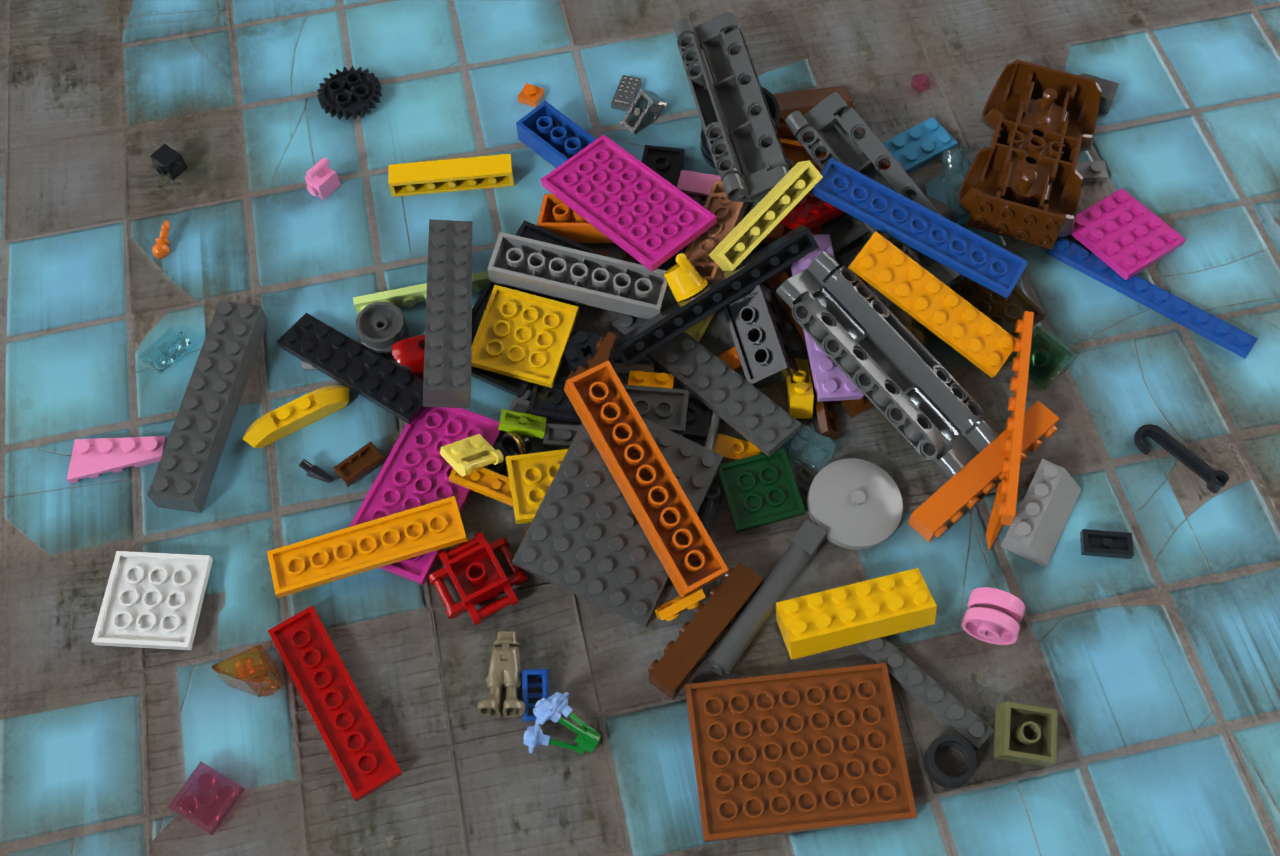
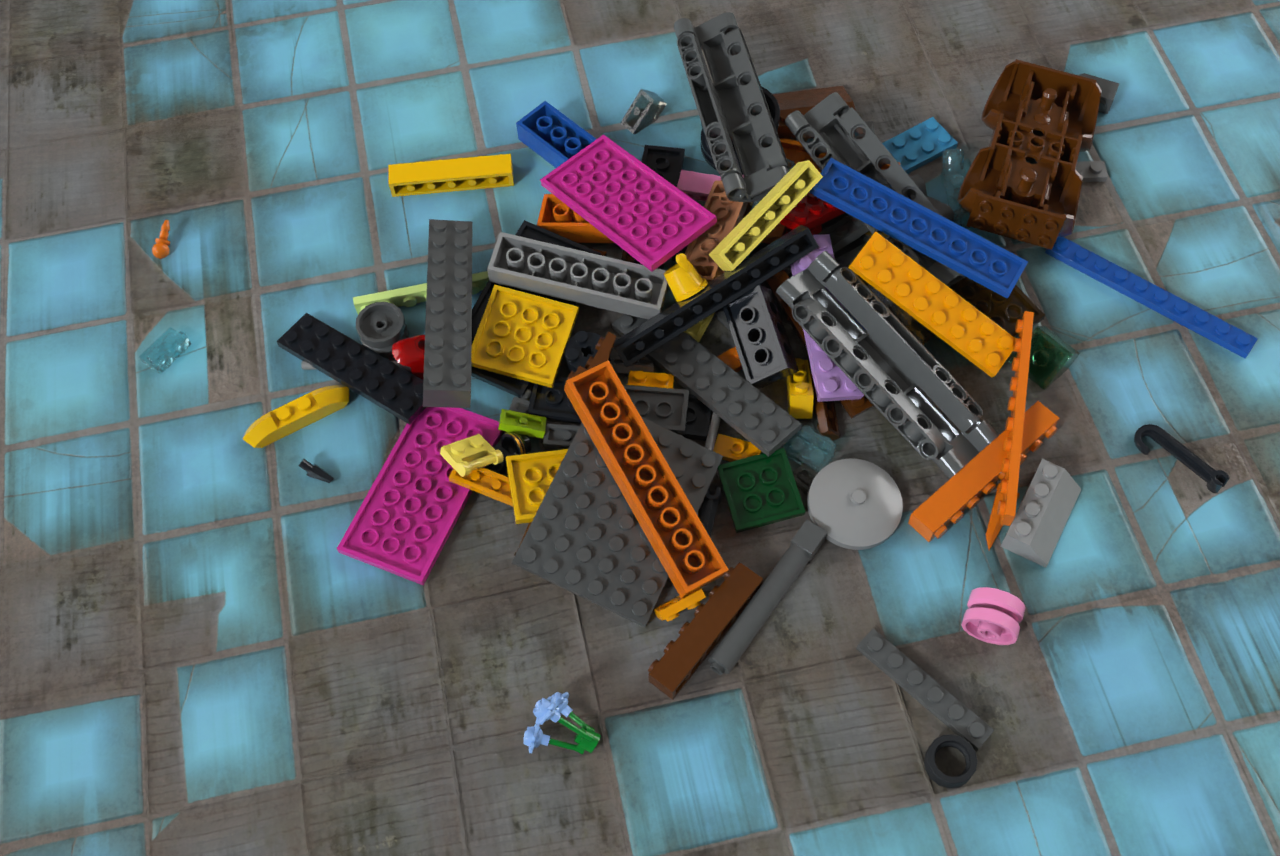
(104, 455): bright pink wing -> none
(153, 600): white plate -> none
(168, 162): black brick -> none
(206, 798): clear pink plate -> none
(208, 408): dark grey brick -> none
(250, 672): clear orange slope -> none
(322, 179): bright pink brick -> none
(335, 703): red plate -> none
(349, 93): black gear -> none
(359, 464): reddish brown plate -> none
(366, 546): light orange plate -> none
(477, 577): red brick -> none
(503, 670): dark tan piece -> none
(531, 95): orange plate -> none
(533, 673): blue slope -> none
(626, 93): dark grey tile -> none
(798, 752): dark orange plate -> none
(855, 613): yellow brick -> none
(920, 82): clear pink plate -> none
(1025, 734): olive brick -> none
(1106, 544): black plate -> none
(1125, 234): dark pink plate -> none

